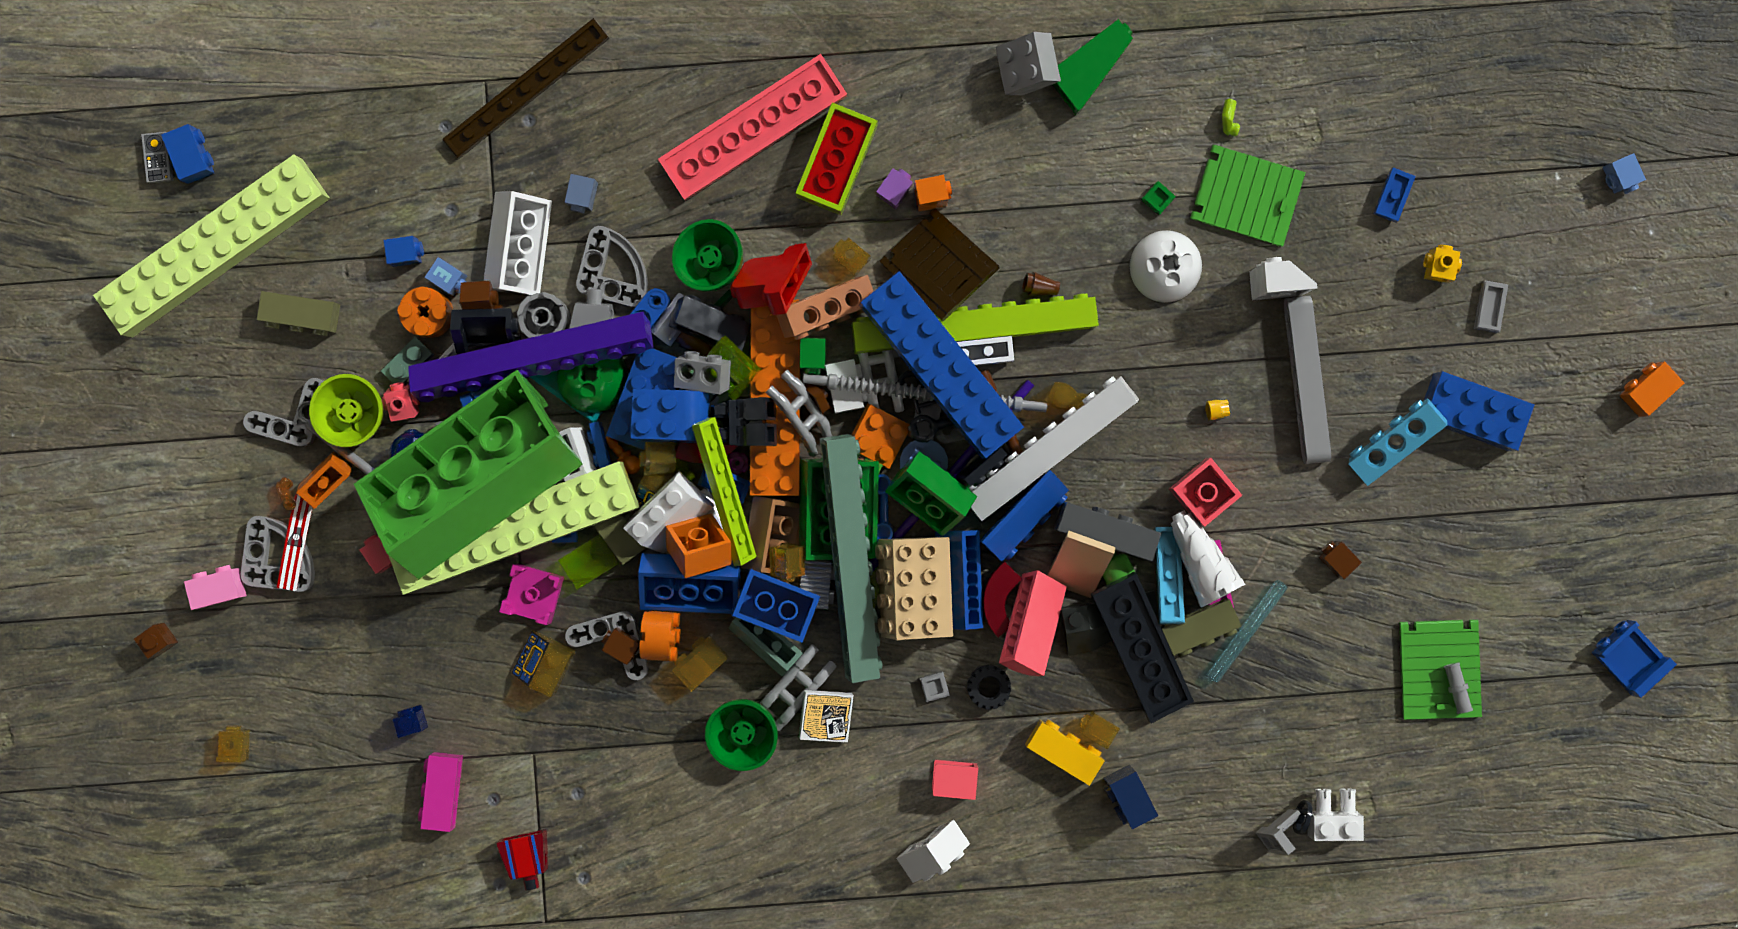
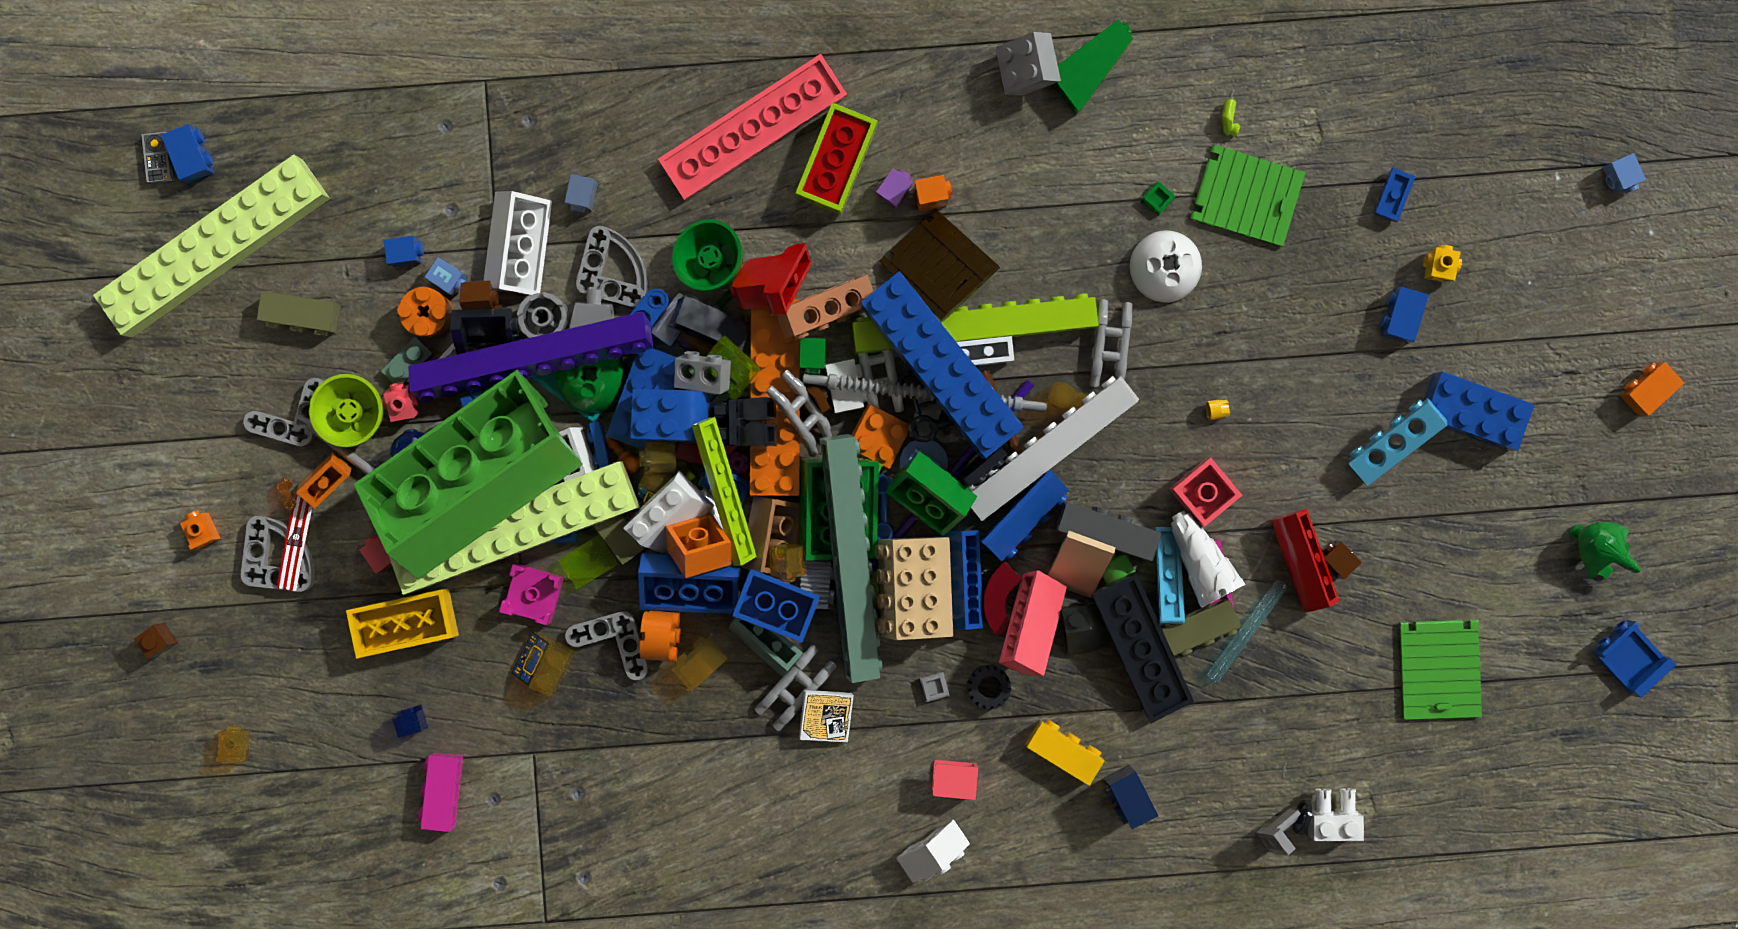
(207, 531): none -> orange brick
(215, 588): bright pink brick -> none
(402, 623): none -> yellow brick
(525, 88): dark brown tile -> none
(525, 856): torso -> none
(620, 645): reddish brown brick -> none
(736, 744): green piece -> none
(854, 264): clear yellow brick -> none
(1040, 285): reddish brown cone -> none
(1098, 729): clear yellow brick -> none
(1102, 331): none -> light grey piece
(1279, 280): white slope -> none
(1305, 560): none -> red brick
(1307, 379): light grey beam -> none
(1403, 314): none -> blue brick
(1458, 688): light grey pin -> none
(1491, 306): light grey tile -> none
(1602, 545): none -> green piece

